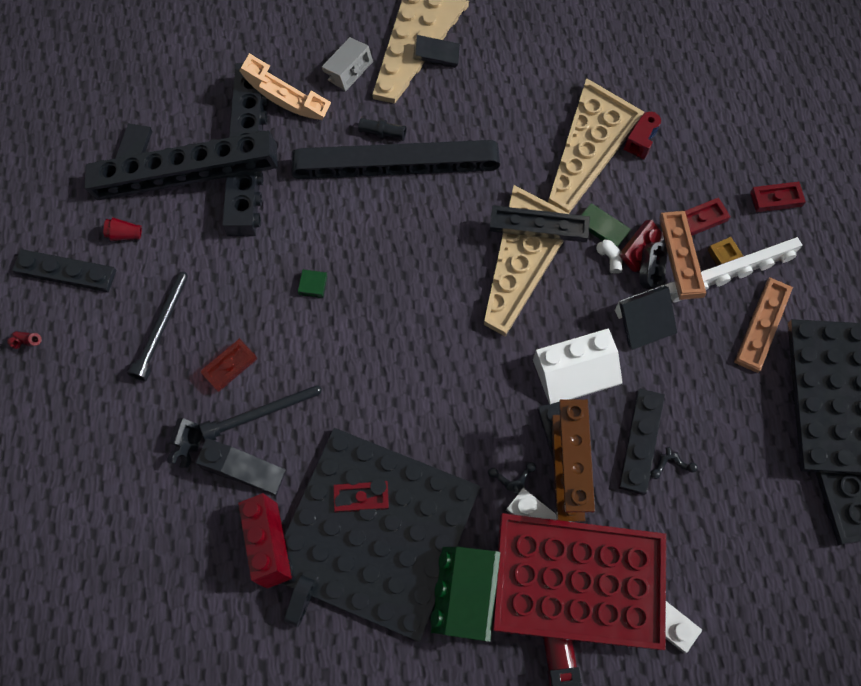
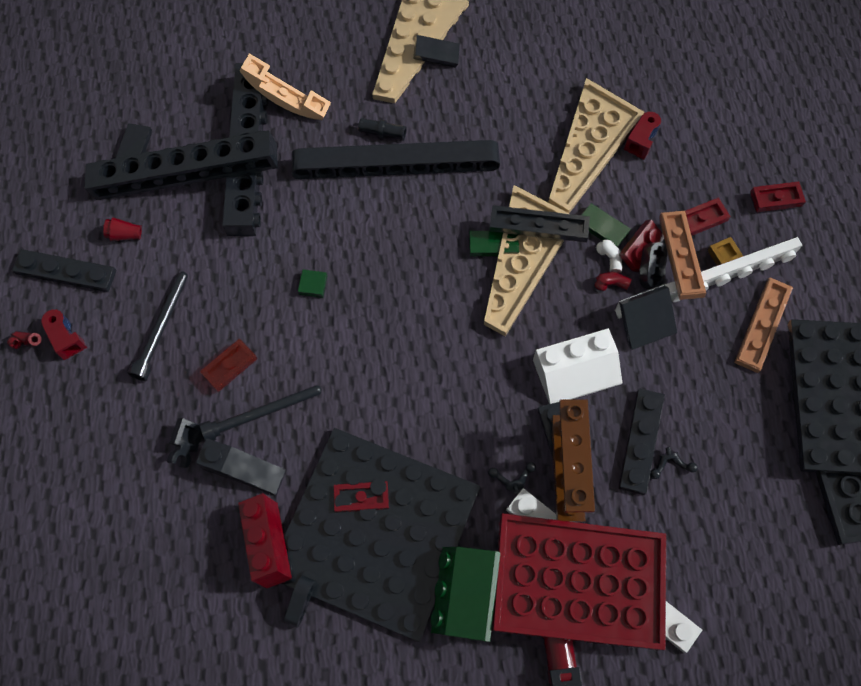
(58, 331): none -> dark red leg
(348, 63): light grey hinge -> none
(488, 243): none -> dark green tile
(612, 278): none -> dark red arm

